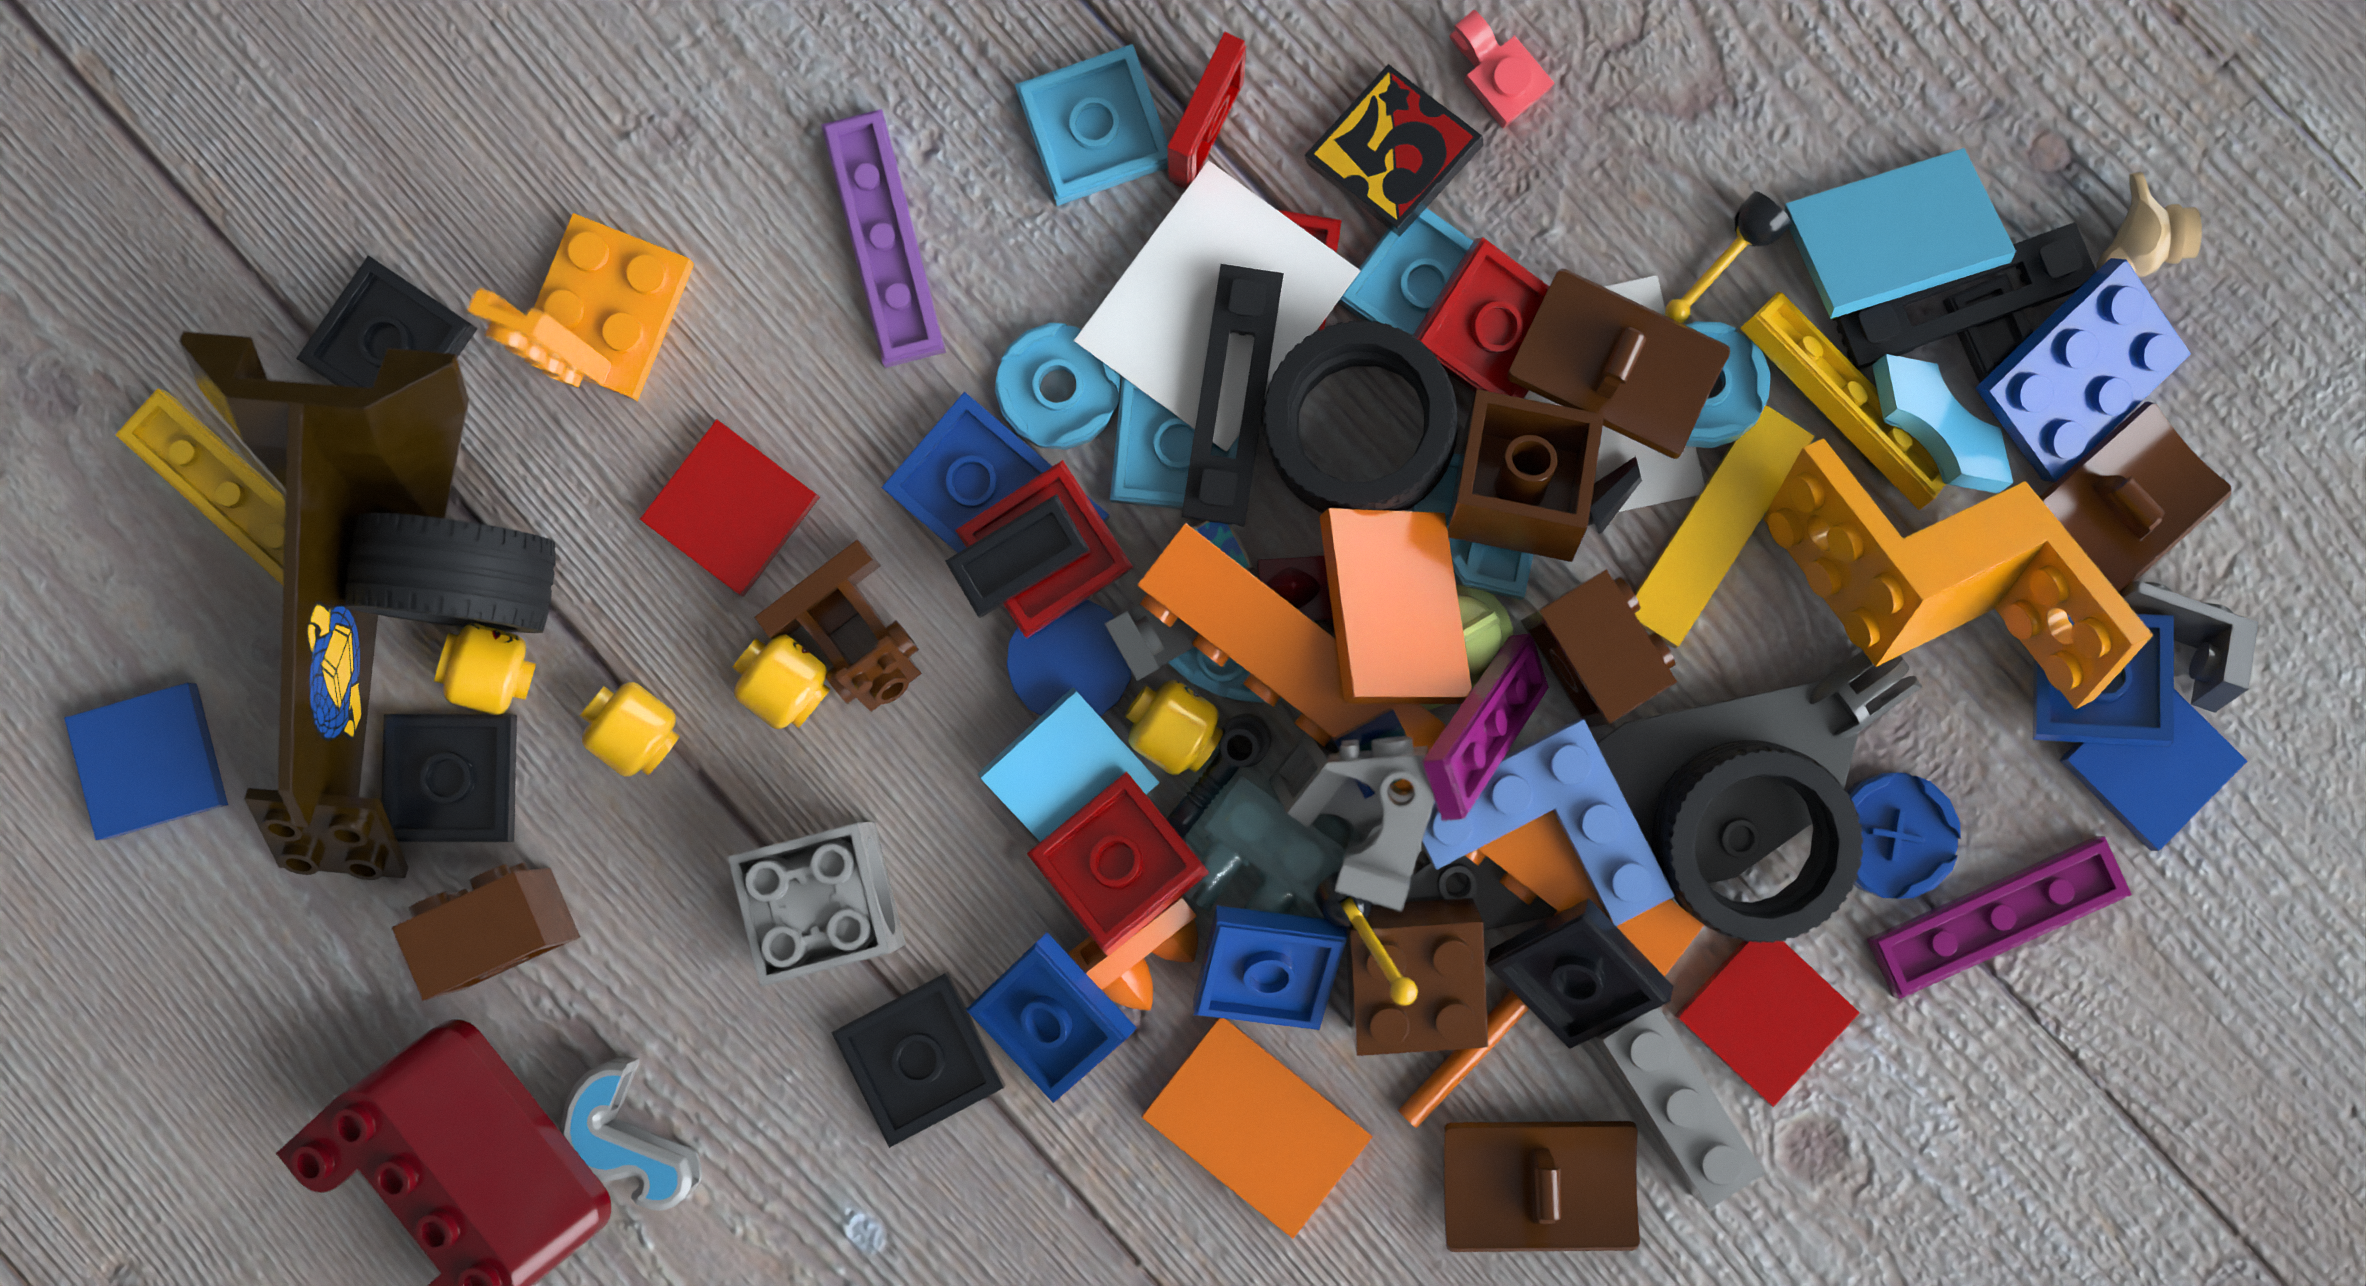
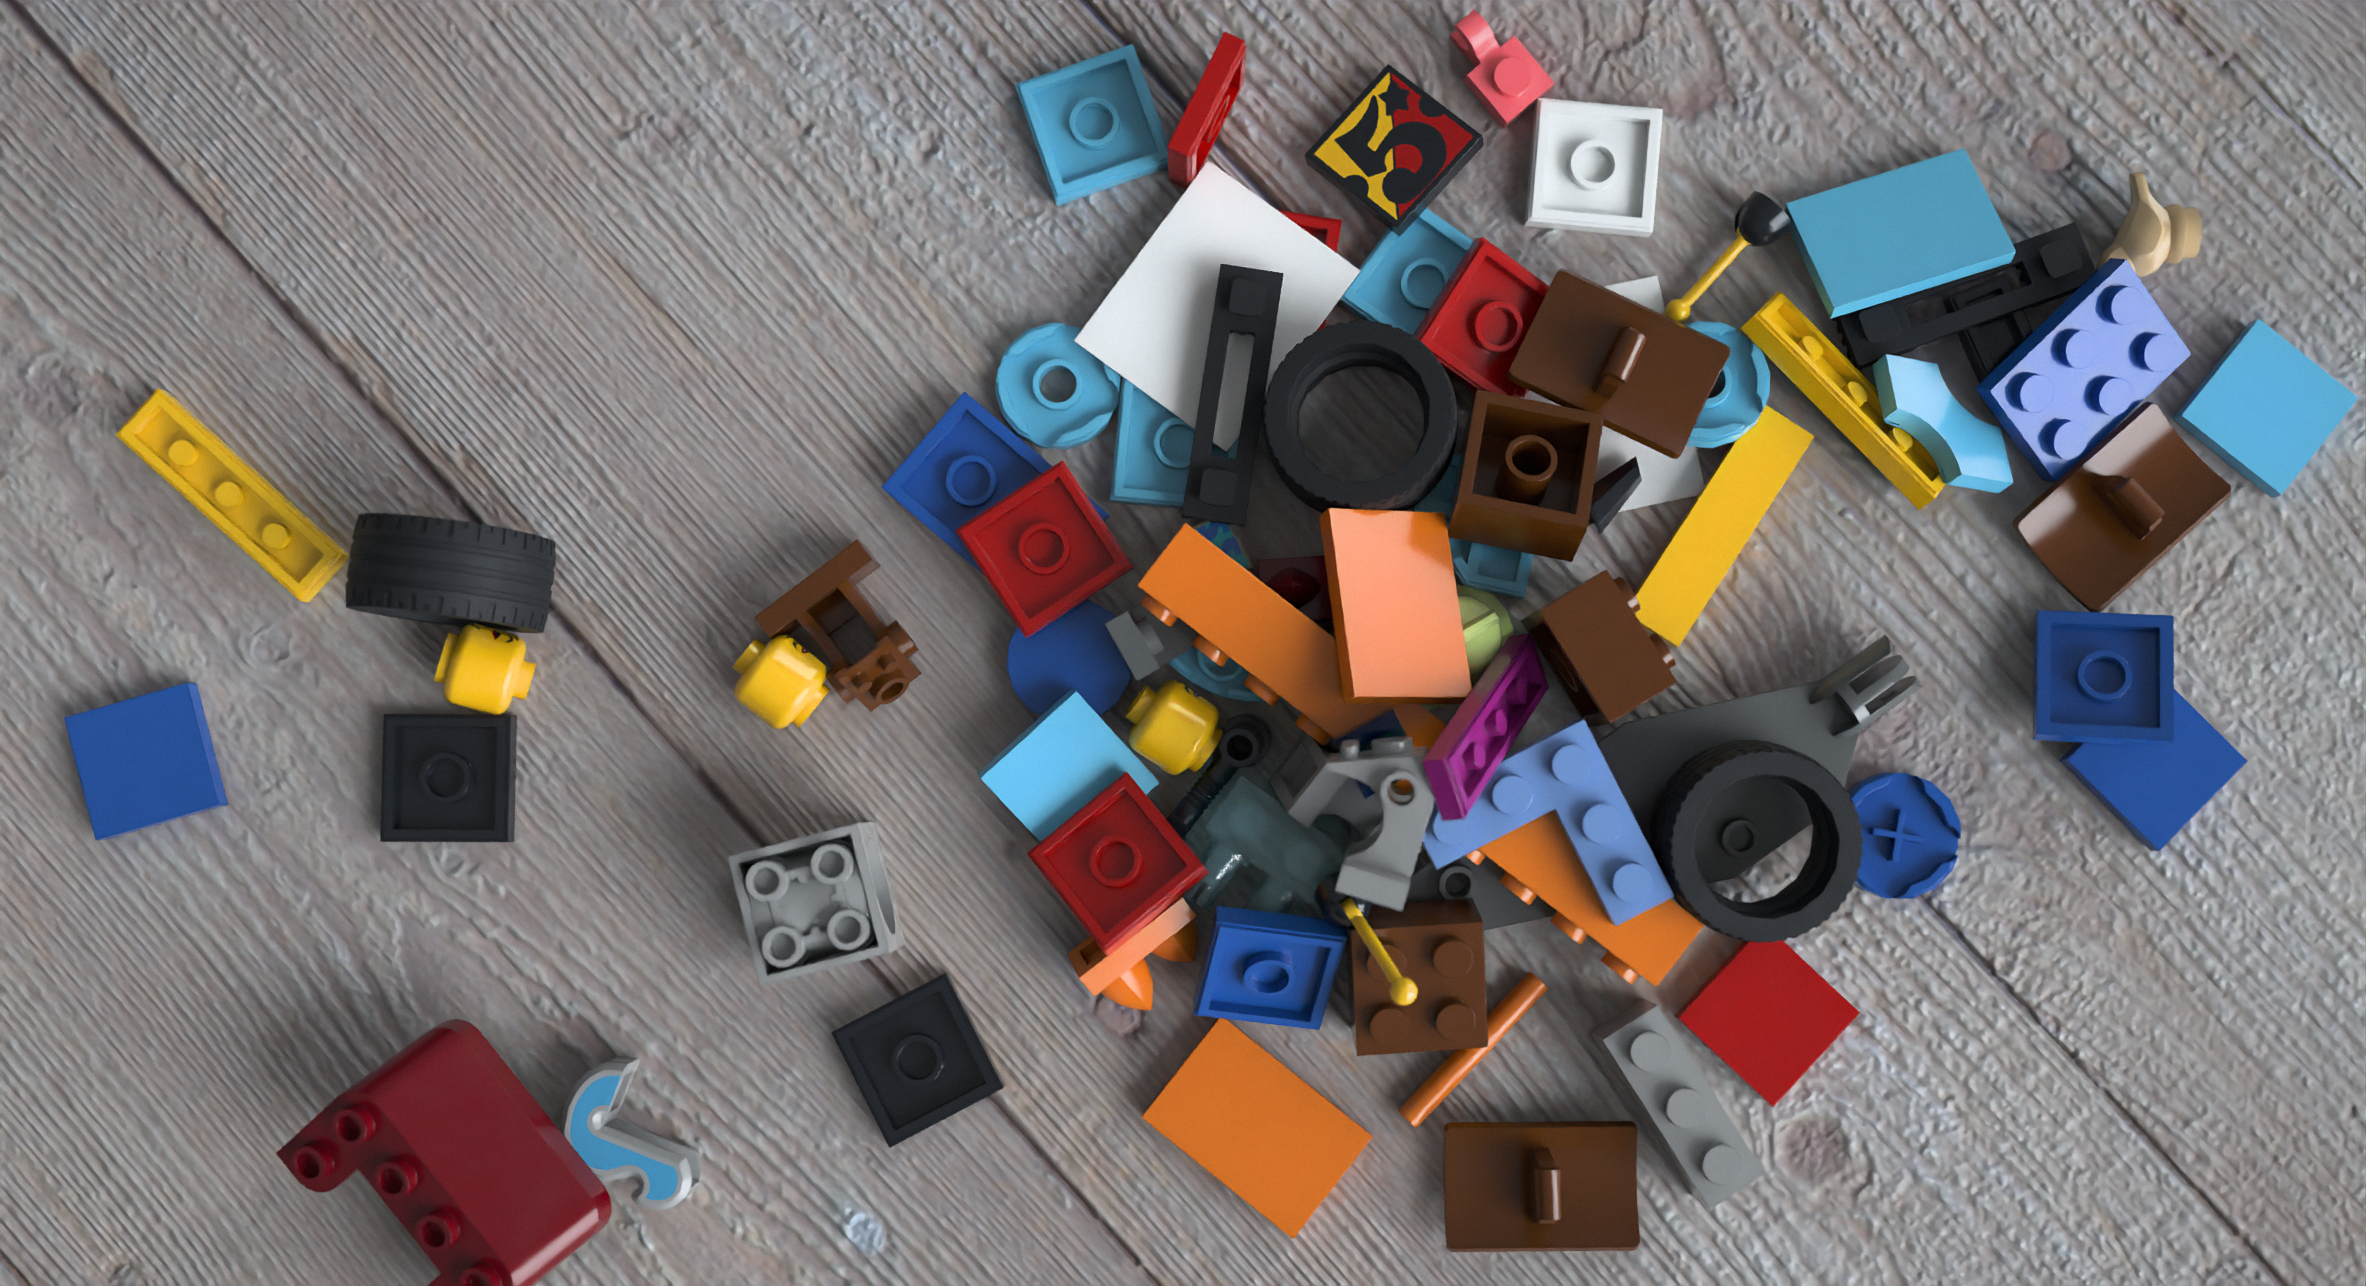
(337, 458): dark brown piece -> none
(377, 314): black tile -> none
(485, 931): reddish brown brick -> none
(596, 311): light orange bracket -> none
(629, 729): yellow head -> none
(729, 508): red tile -> none
(883, 238): medium lavender tile -> none
(1017, 556): black tile -> none
(1051, 1018): blue tile -> none
(1579, 974): black tile -> none
(1593, 167): none -> white tile
(1985, 558): light orange bracket -> none
(1999, 917): magenta tile -> none
(2222, 641): dark grey bracket -> none
(2265, 408): none -> medium azure tile

